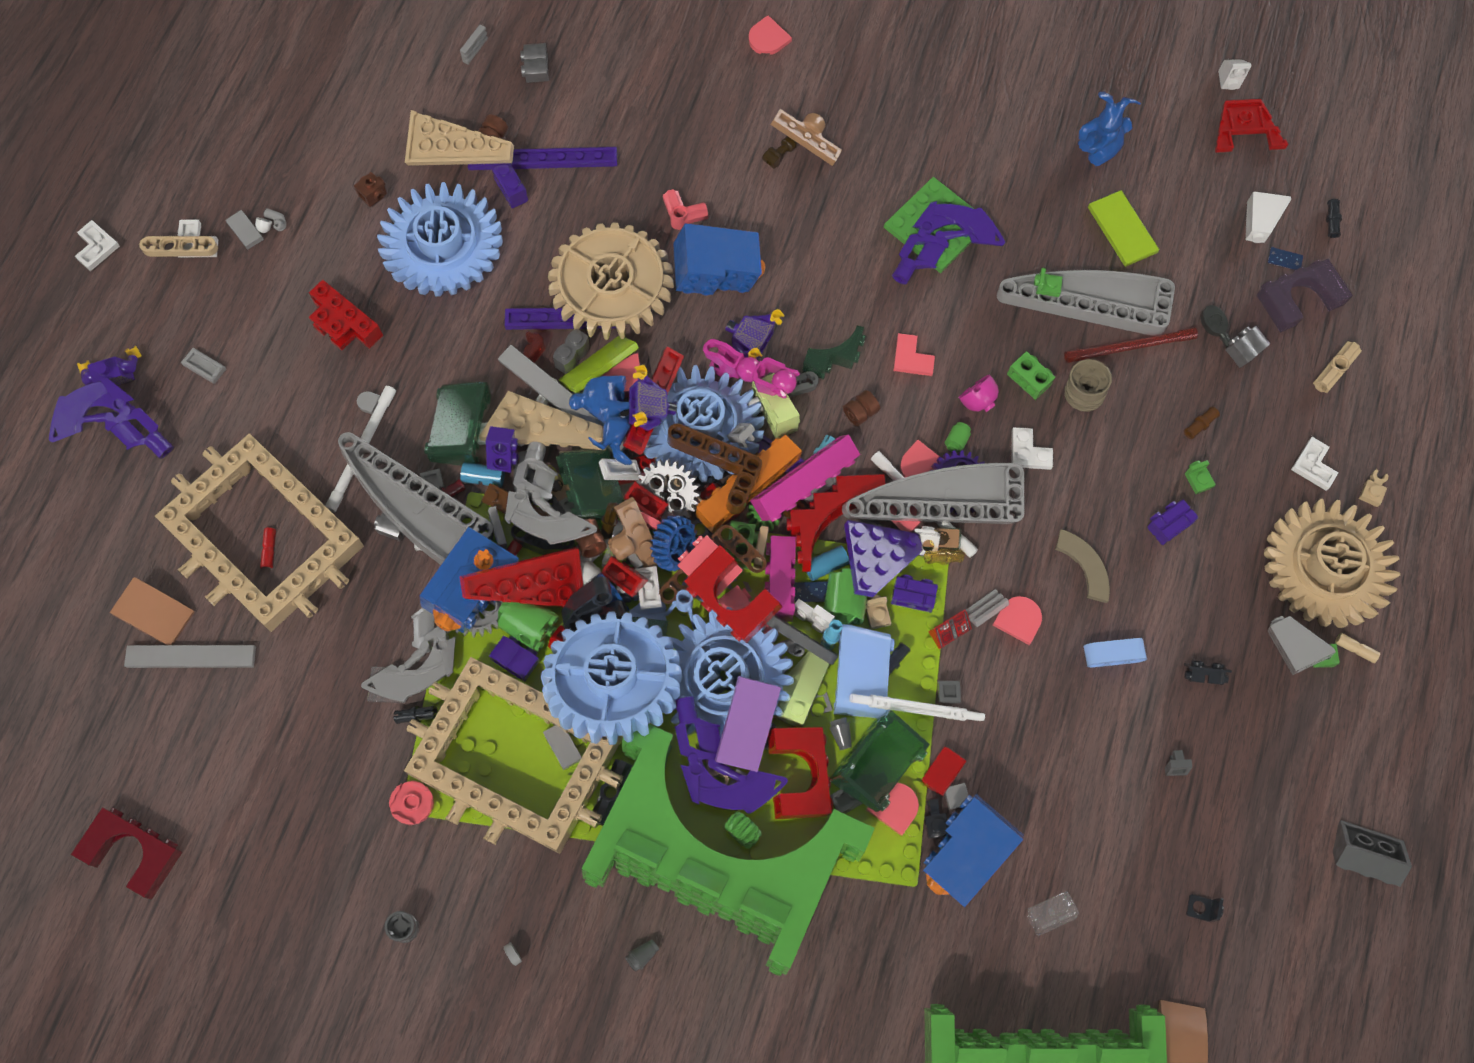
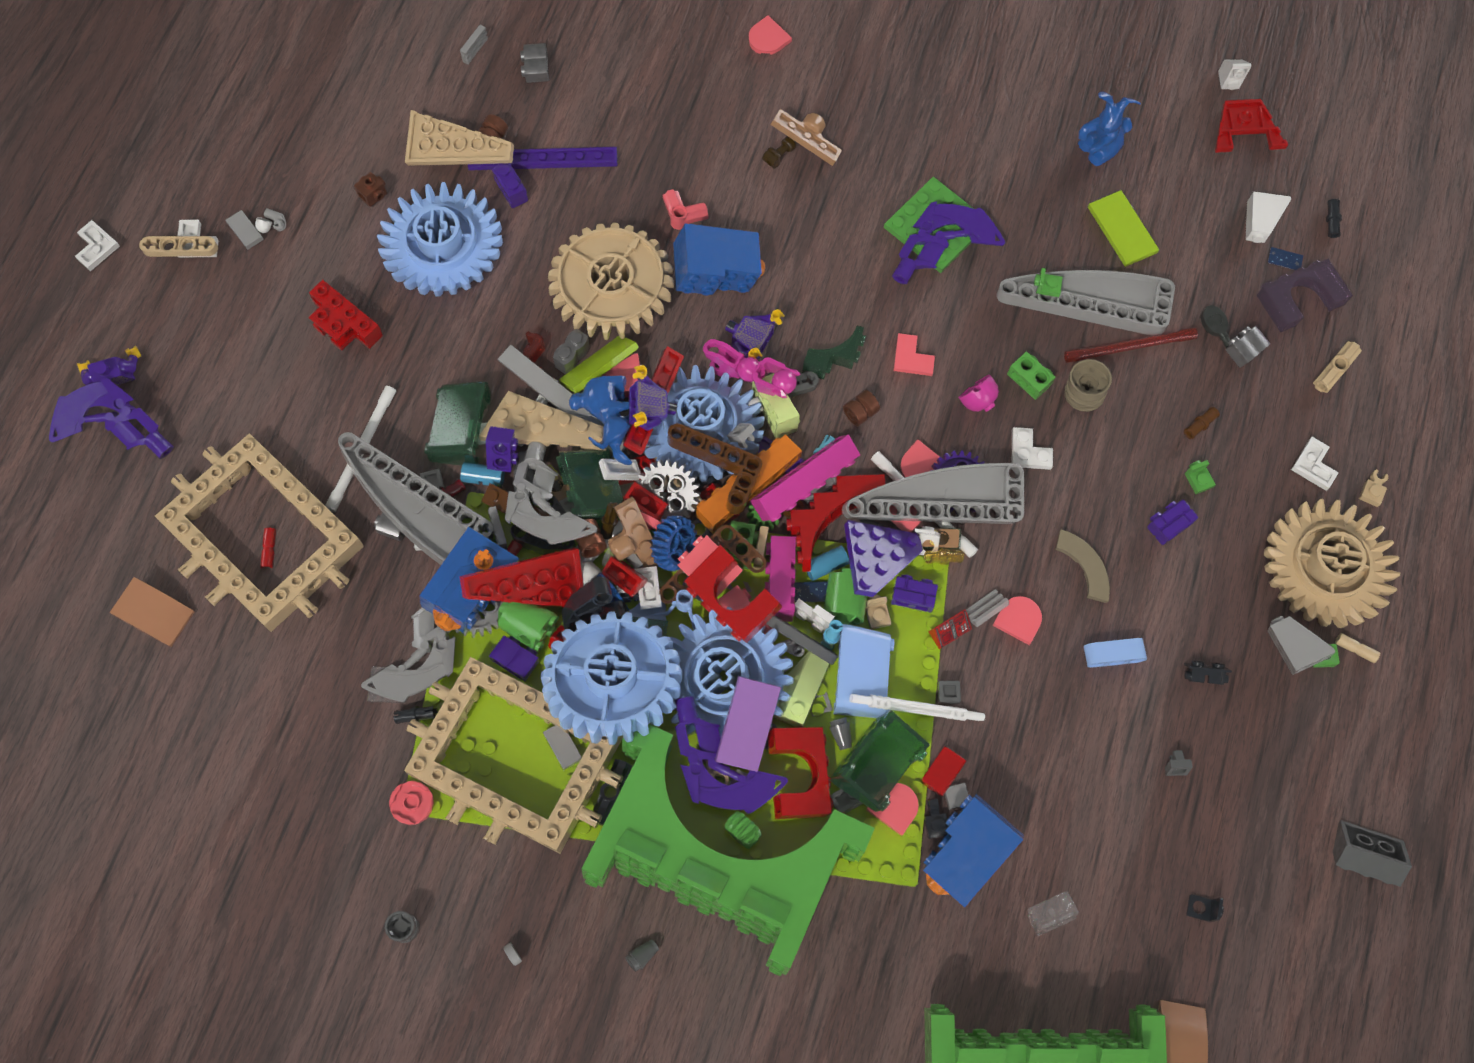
(157, 855): dark red arch -> none
(190, 656): light grey tile -> none
(203, 365): light grey tile -> none
(367, 402): light grey tile -> none
(539, 319): dark purple plate -> none
(897, 656): black pin -> none
(958, 437): bright green brick -> none

